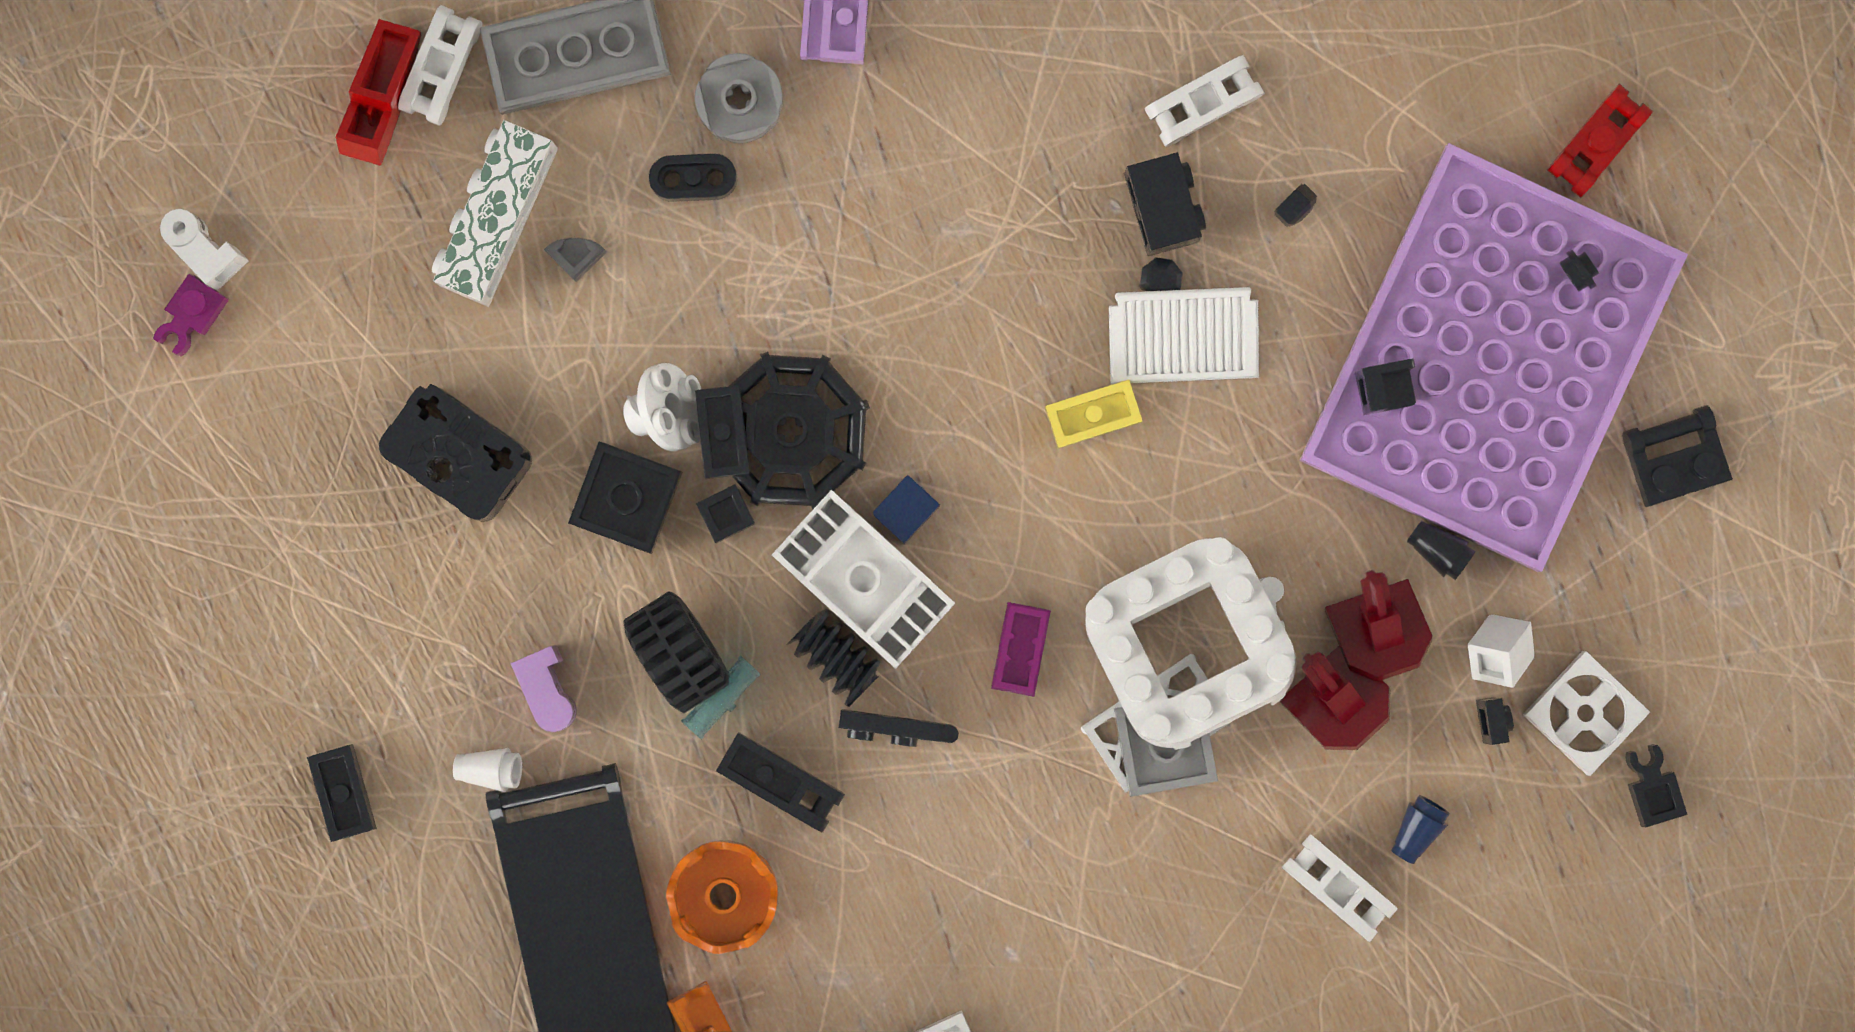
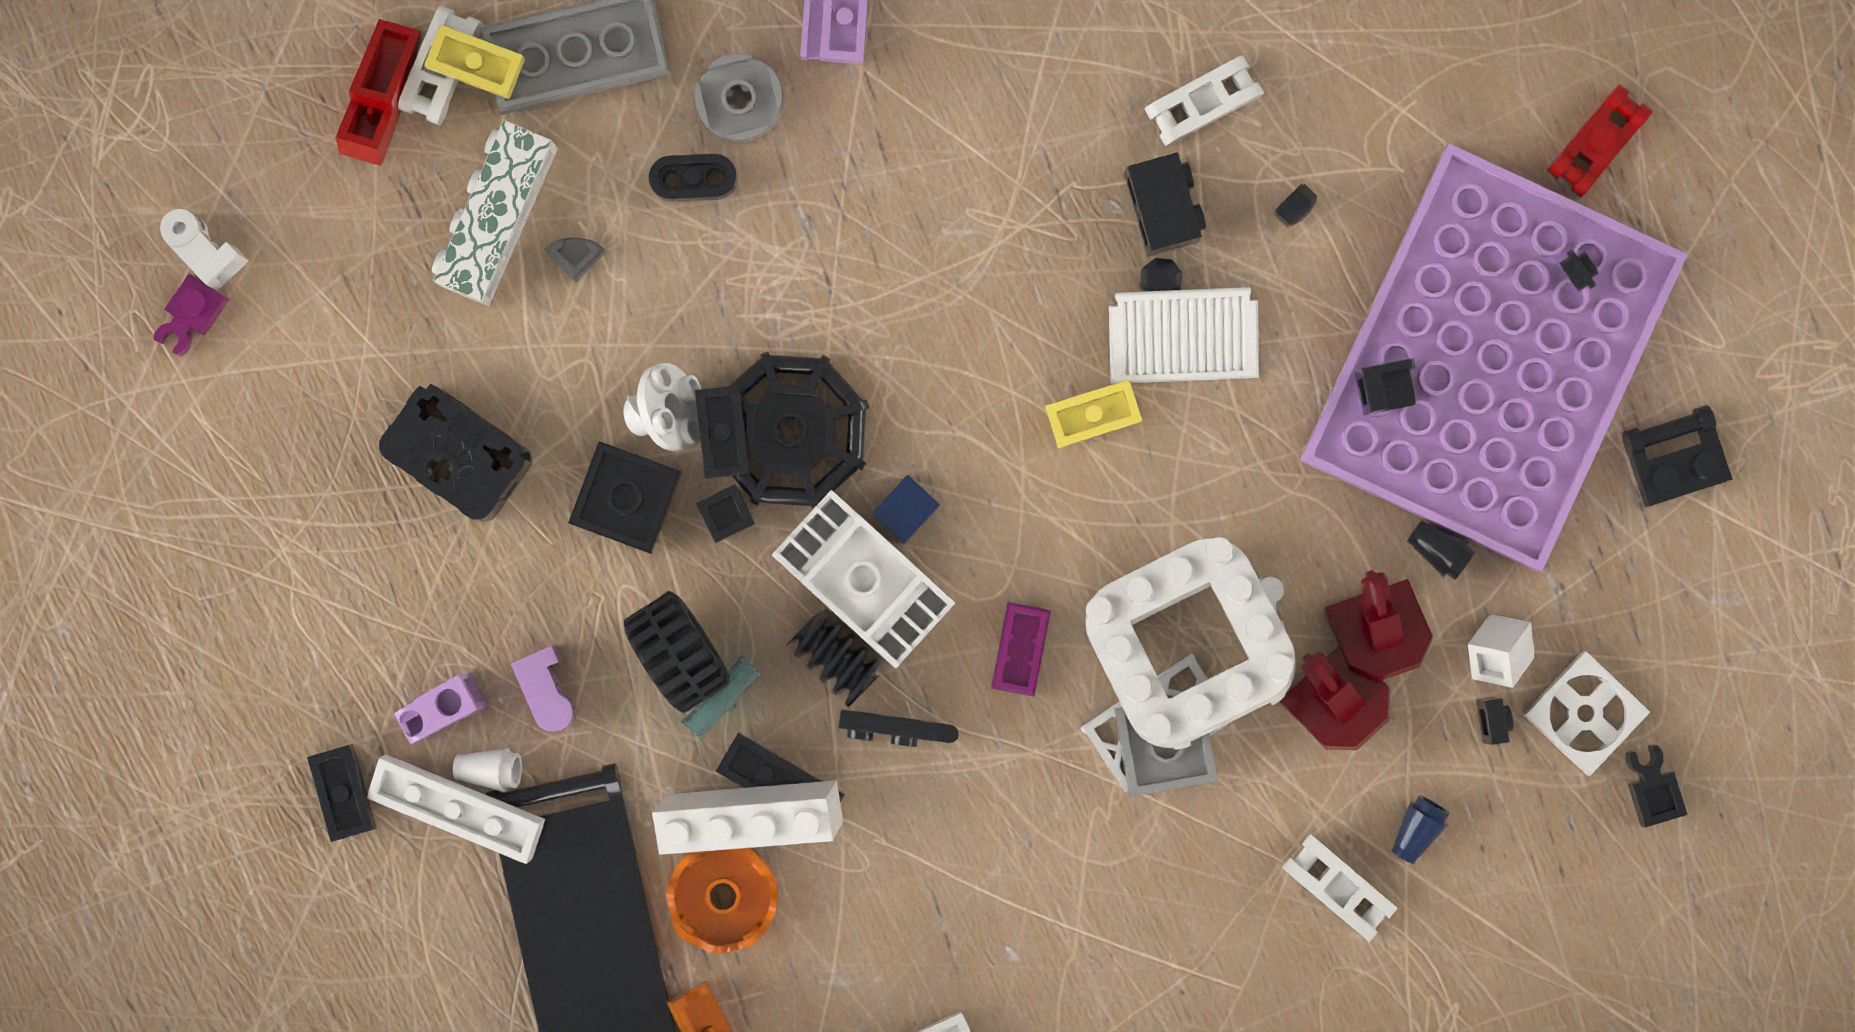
(440, 708): none -> lavender leg
(455, 808): none -> white plate
(474, 61): none -> light yellow plate
(748, 817): none -> white brick

